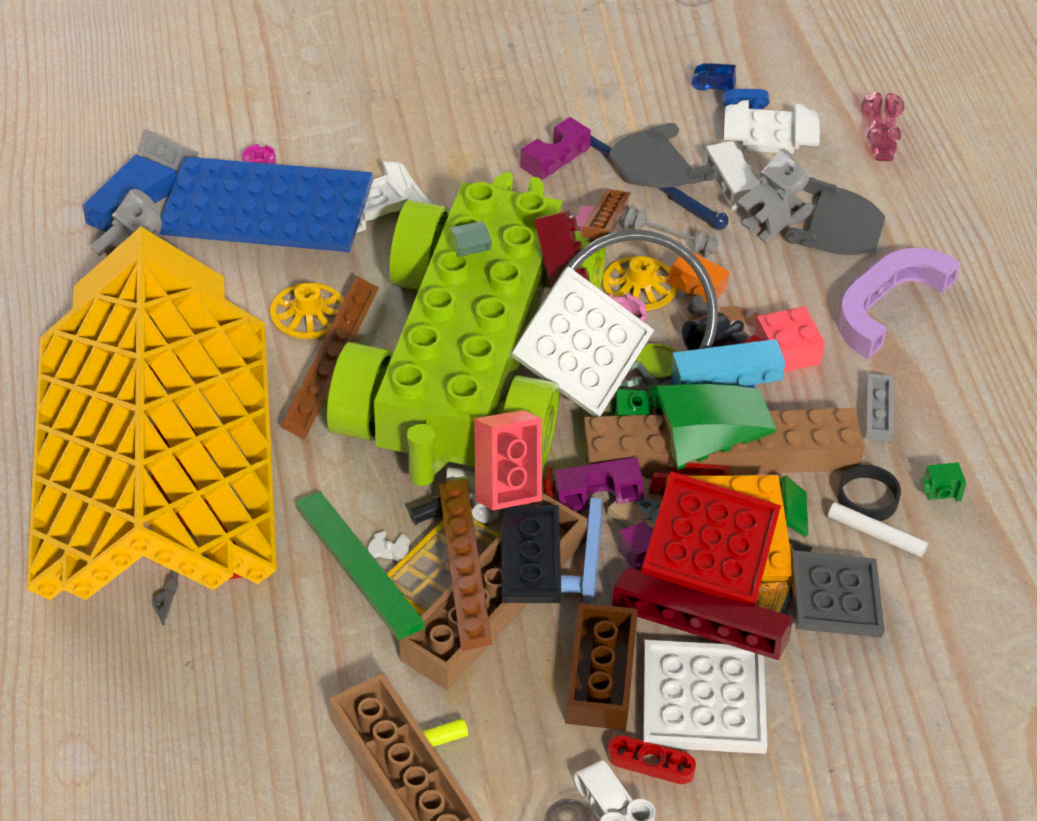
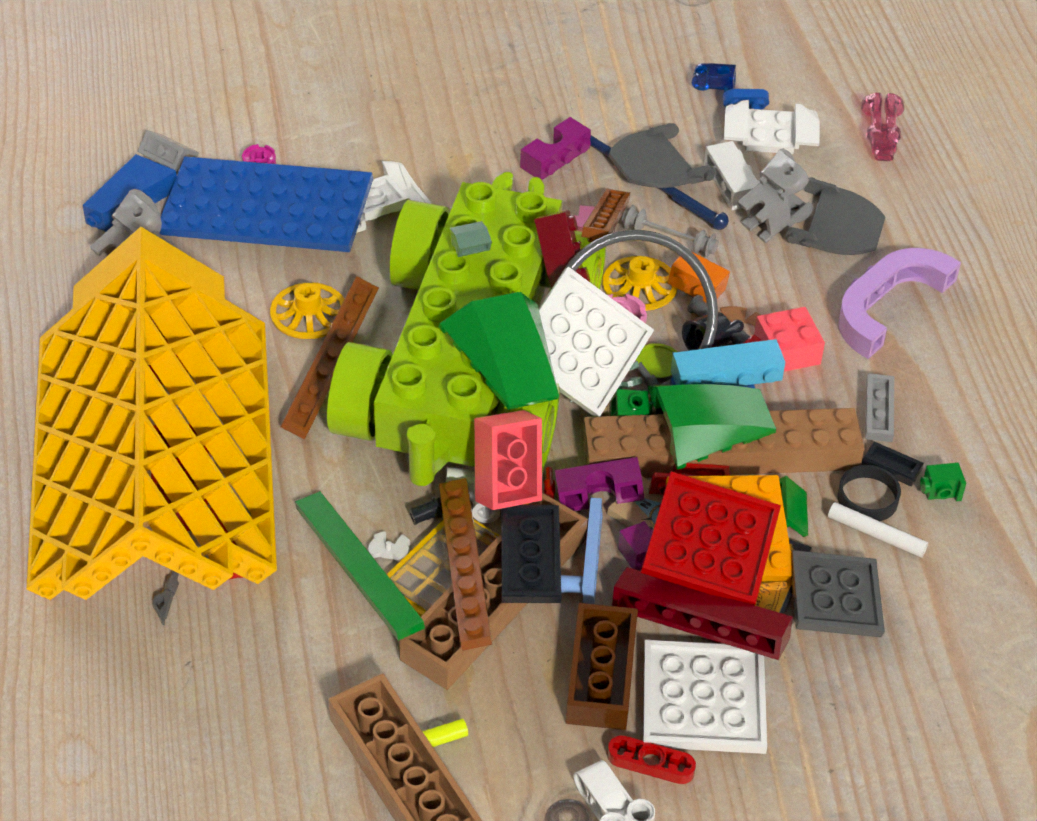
(507, 346): none -> green wedge
(900, 465): none -> black tile

